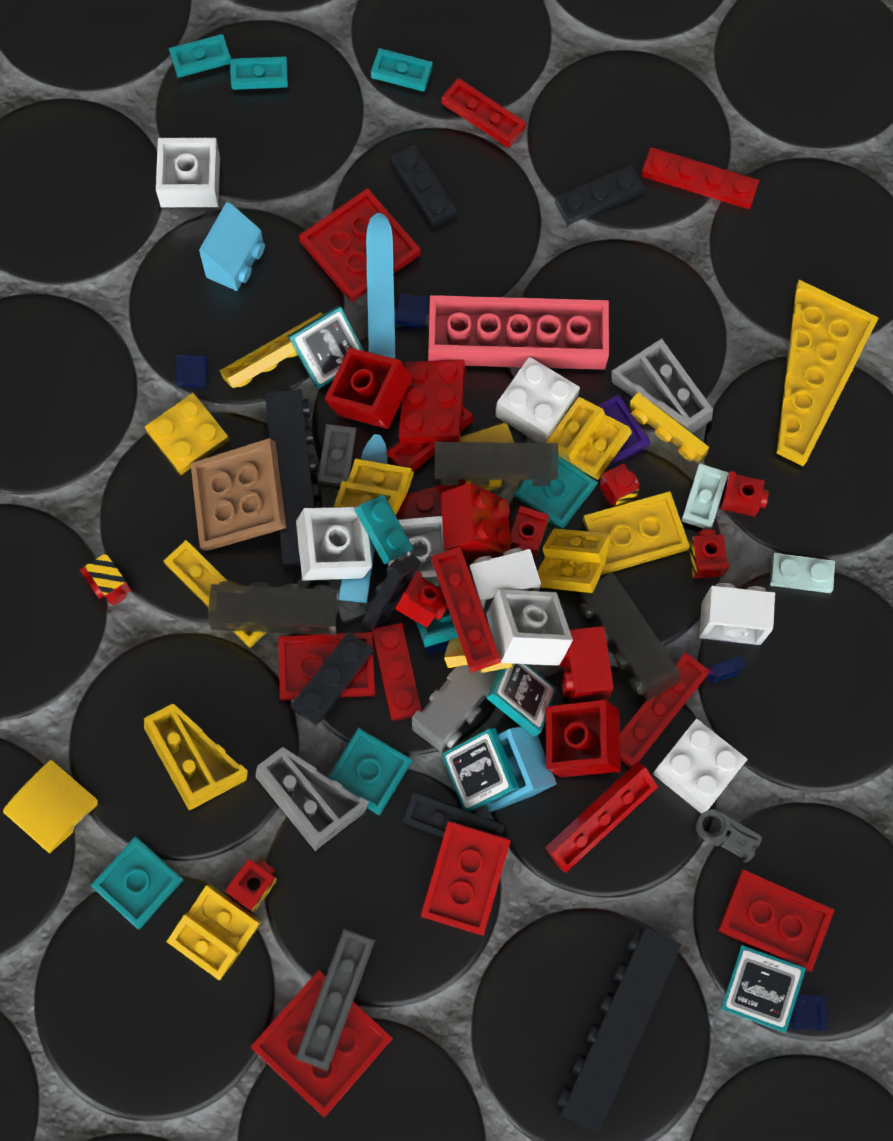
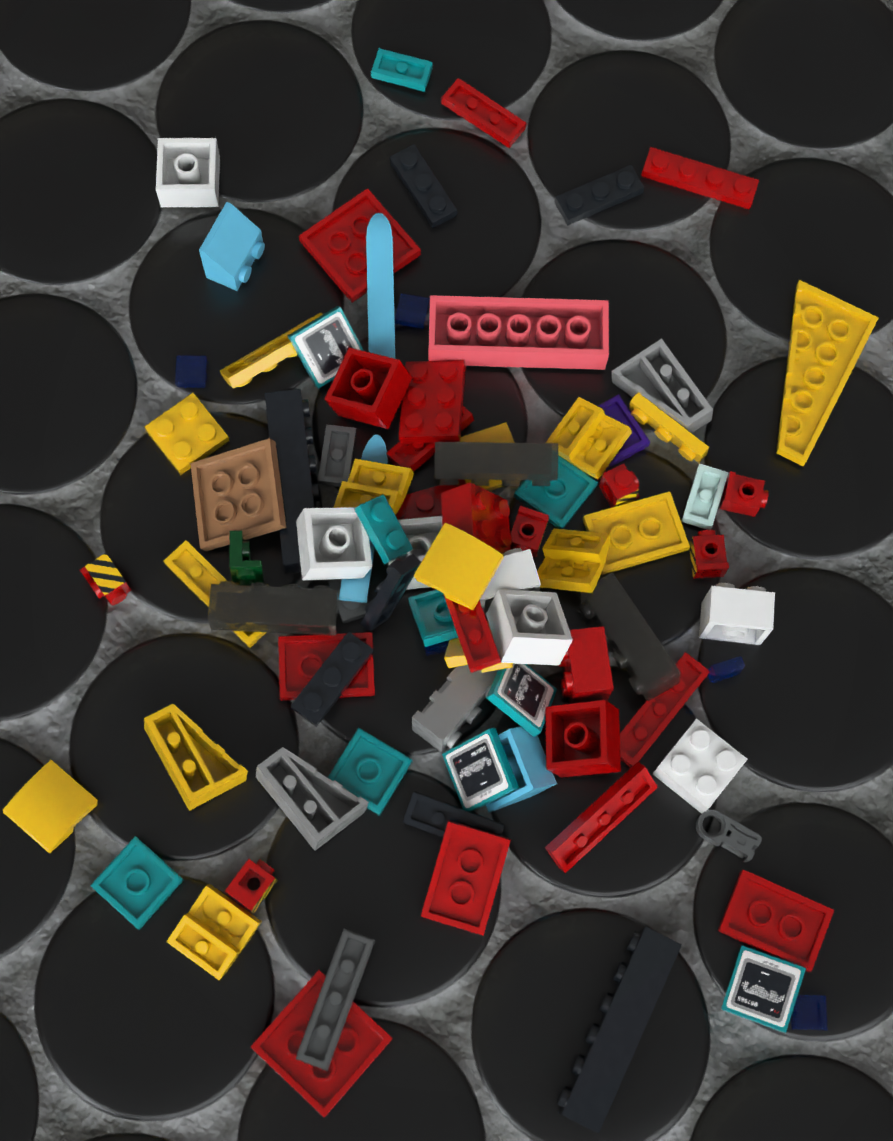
(200, 55): teal plate -> none
(241, 567): none -> dark green bracket
(259, 73): teal plate -> none
(396, 671): red plate -> none
(422, 601): red brick -> none
(459, 566): none -> yellow slope
(536, 400): white brick -> none
(802, 573): light aqua plate -> none

